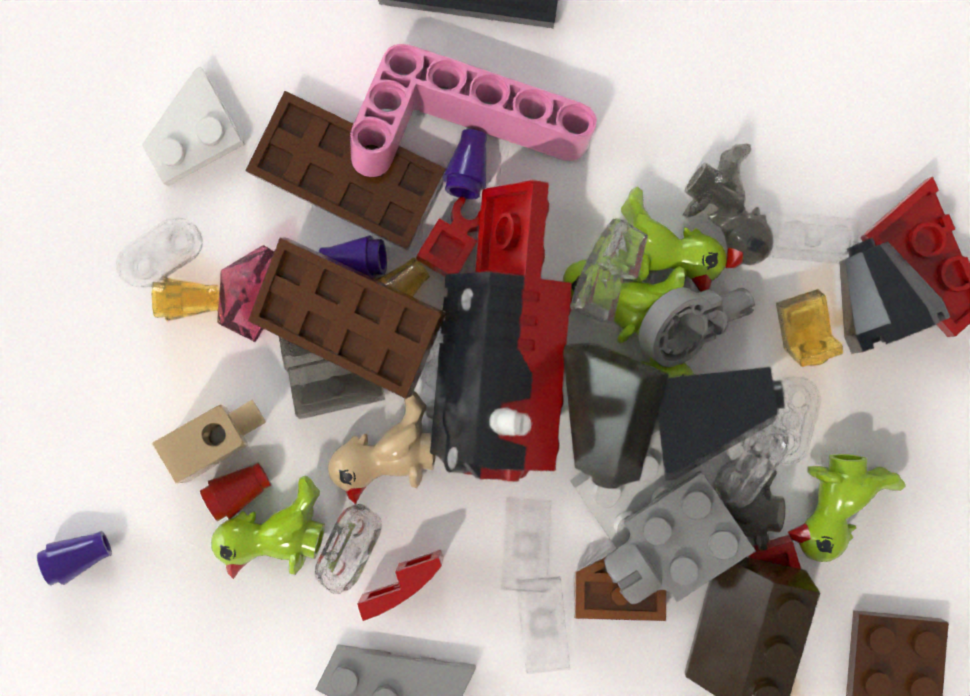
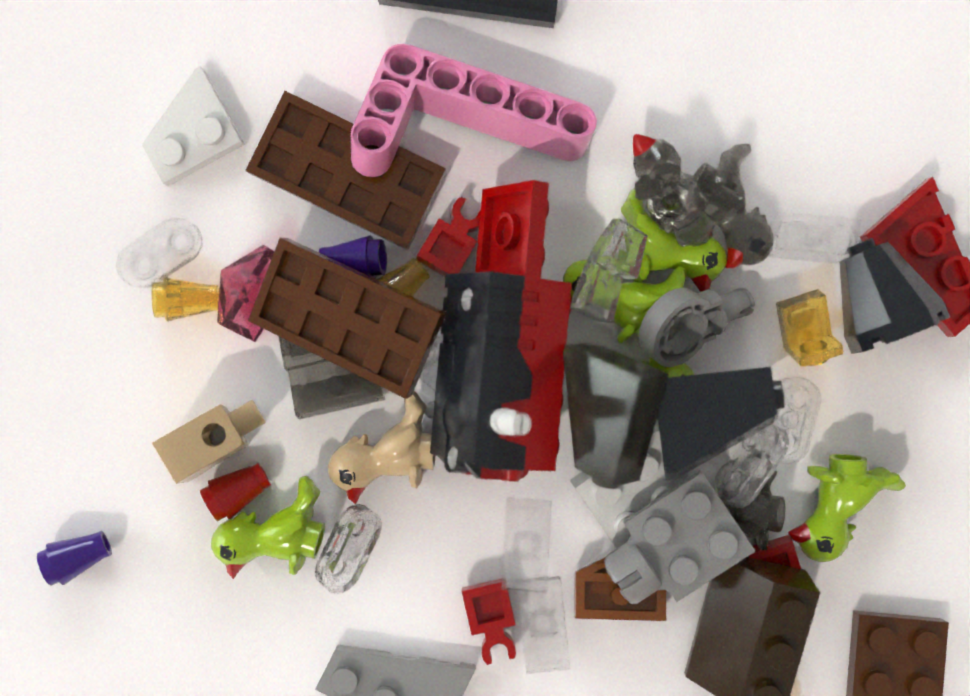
(411, 578): red slope -> none
(467, 167): dark purple cone -> none
(489, 613): none -> red plate
(671, 195): none -> clear smoke animal

